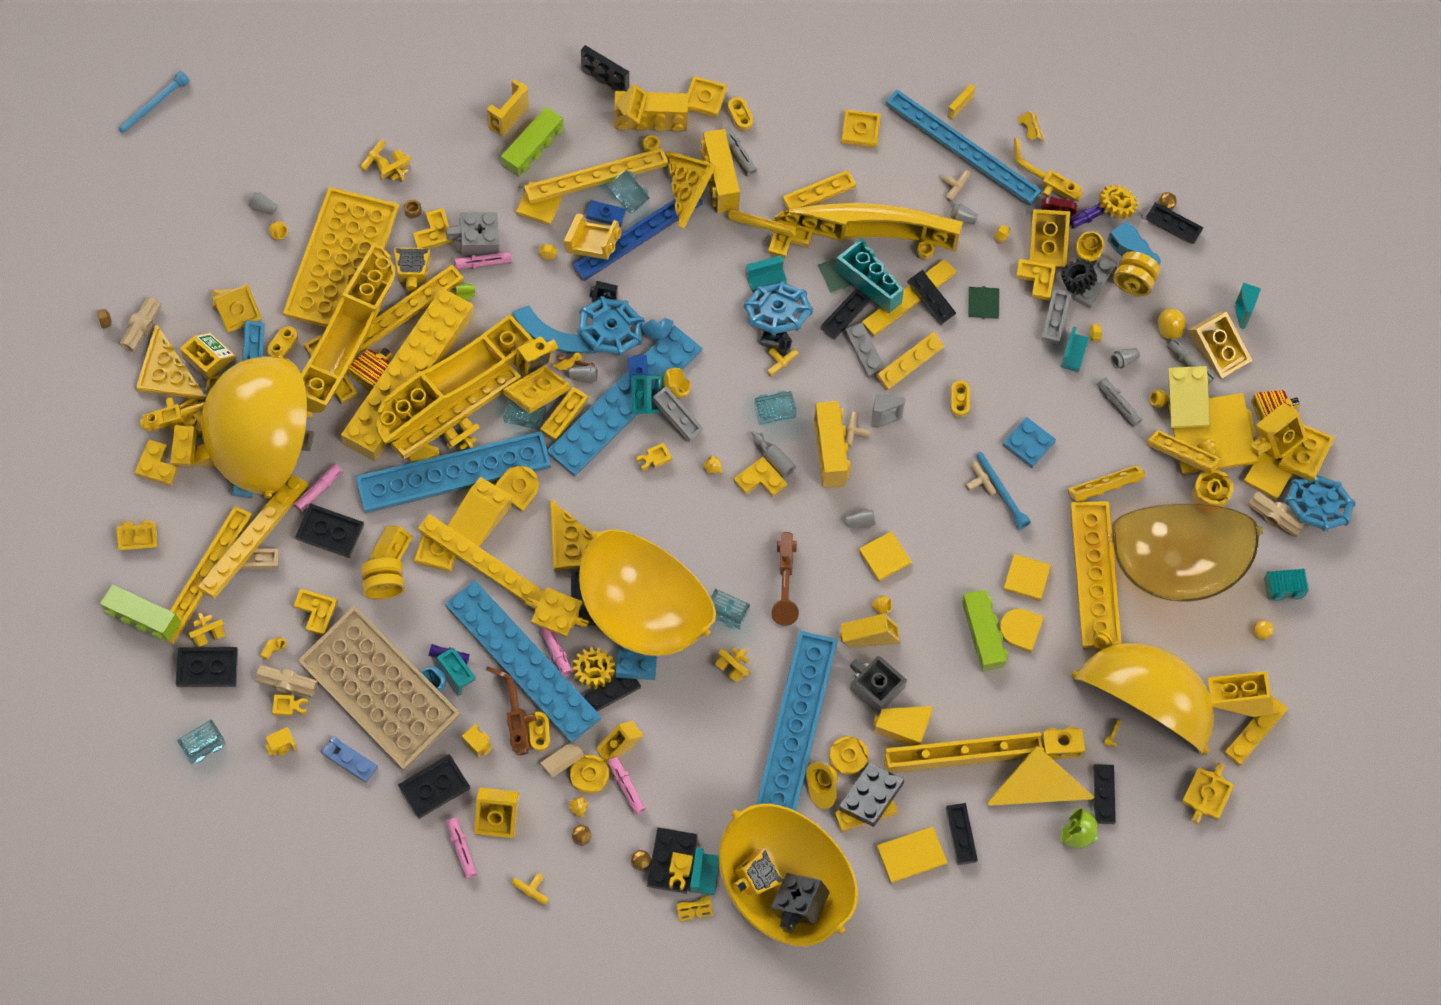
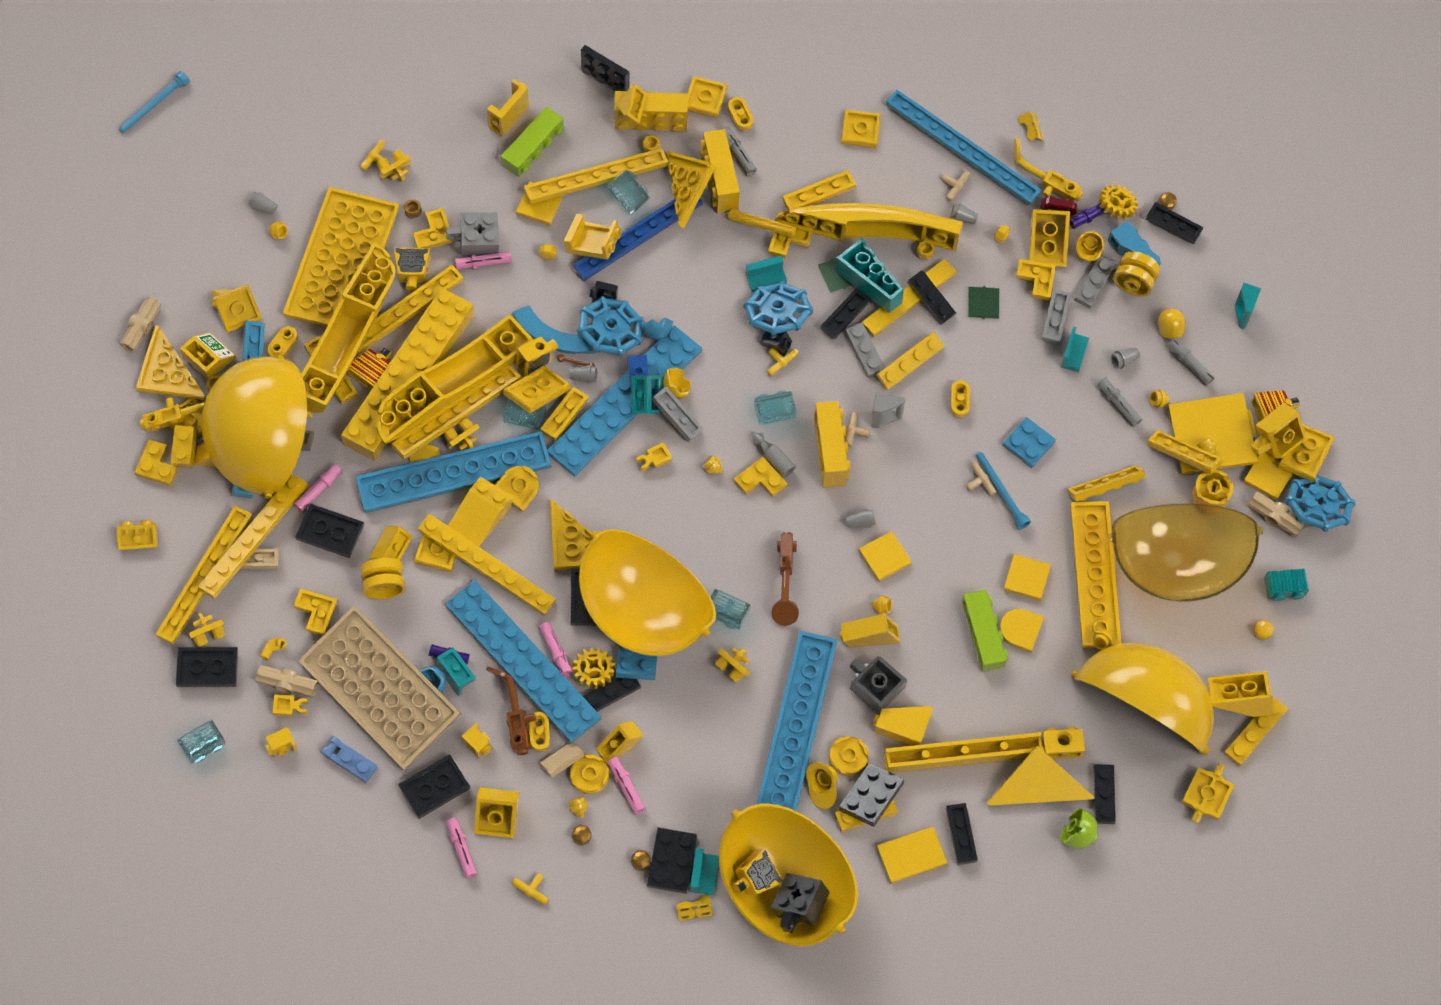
(104, 318): pearl gold tile -> none
(140, 613): lime brick -> none
(465, 291): lime plate -> none
(557, 612): yellow plate -> none
(566, 364): yellow piece -> none
(605, 213): blue plate -> none
(680, 867): yellow plate -> none
(961, 101): yellow tile -> none
(1082, 283): black tyre -> none
(1095, 332): yellow tile -> none
(1109, 741): yellow piece -> none
(1188, 397): light yellow slope -> none
(1220, 344): yellow slope -> none

